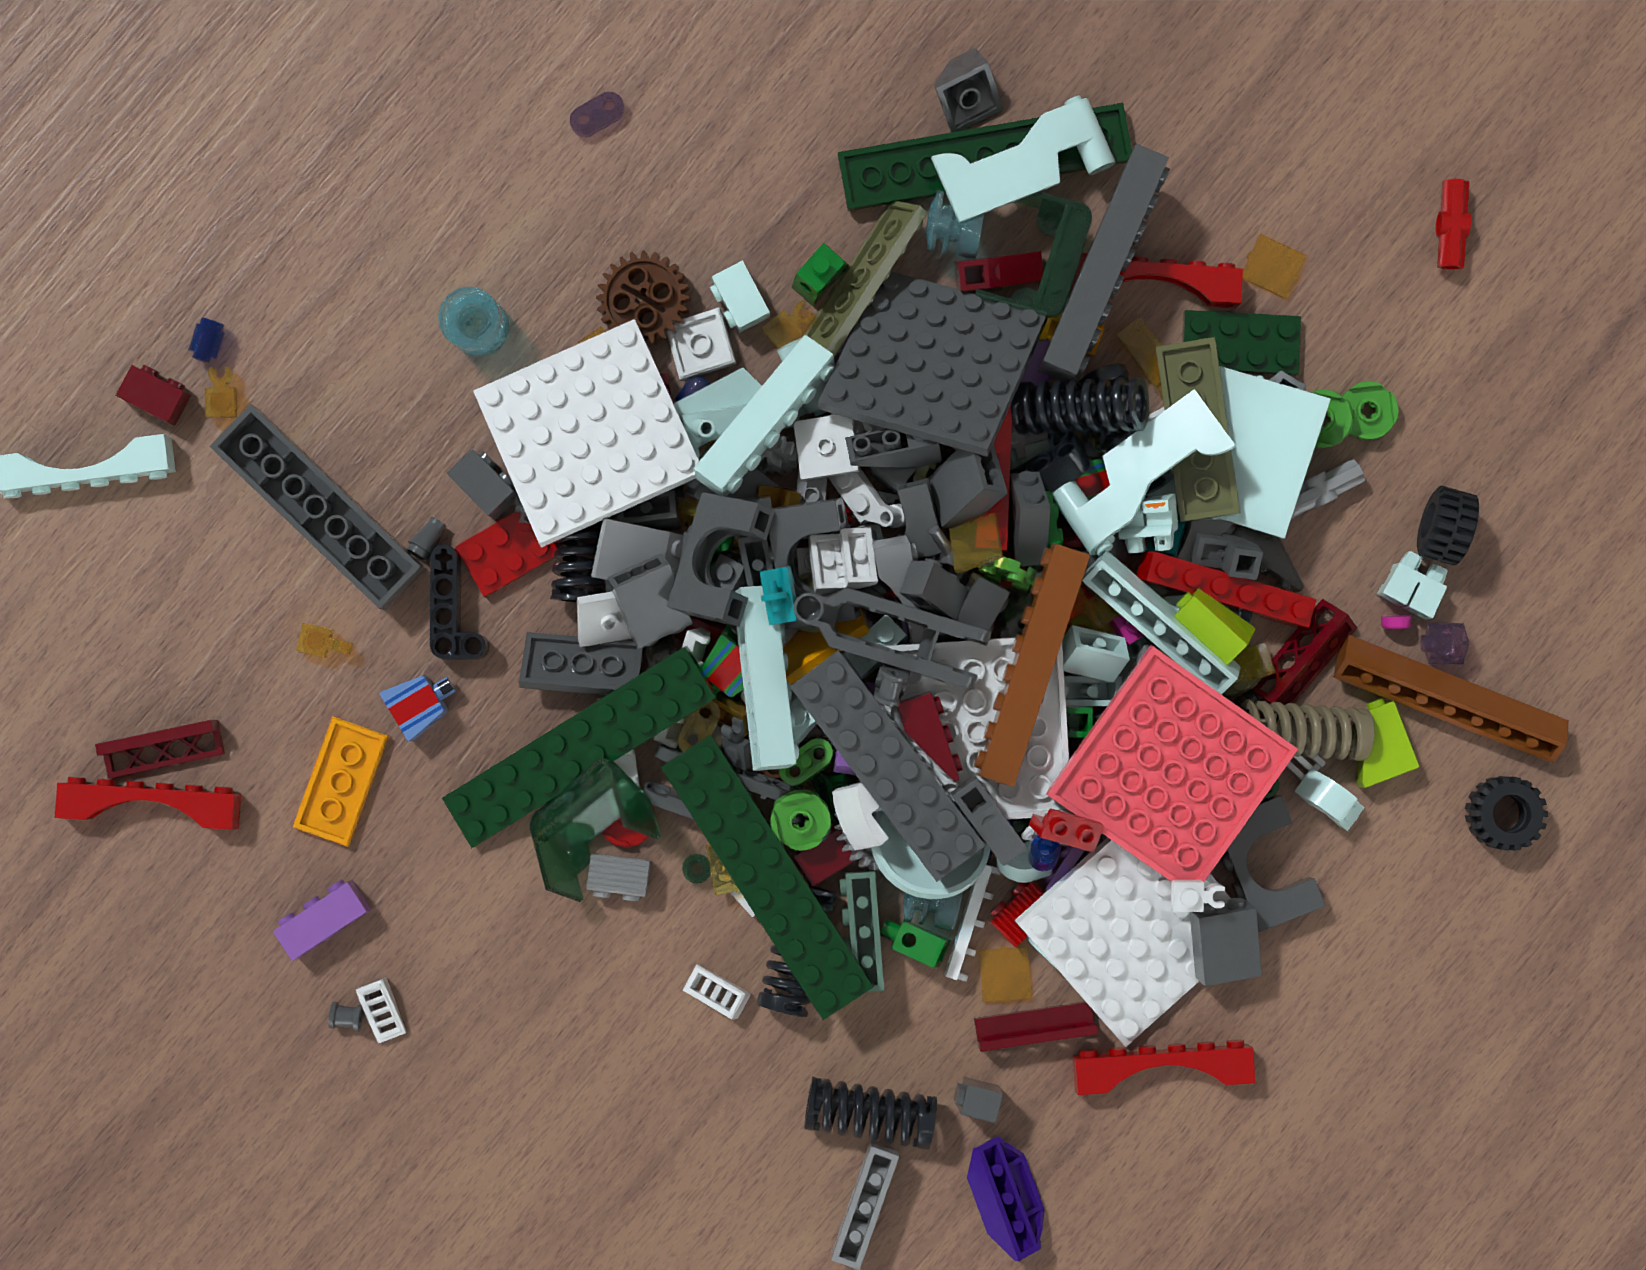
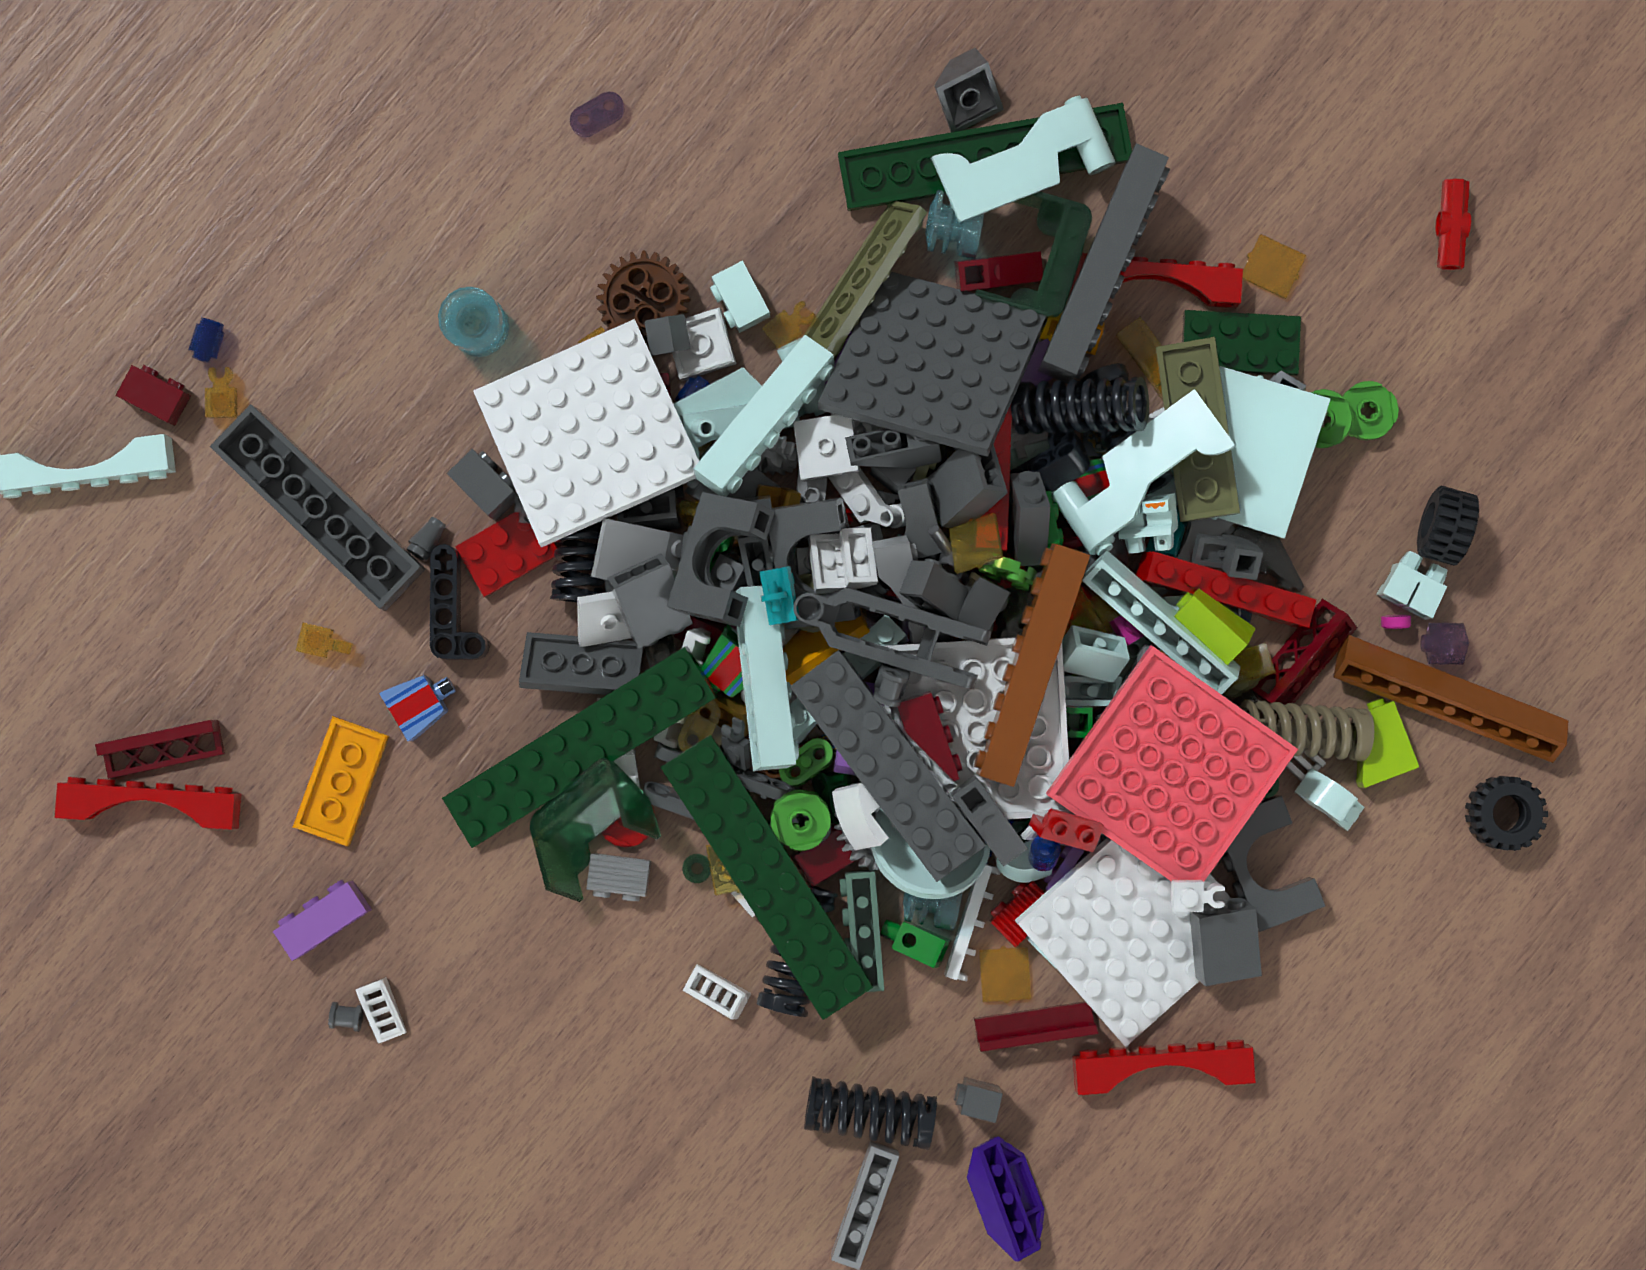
(667, 334): none -> dark grey panel
(819, 274): green torso -> none
(1327, 486): light grey piece -> none

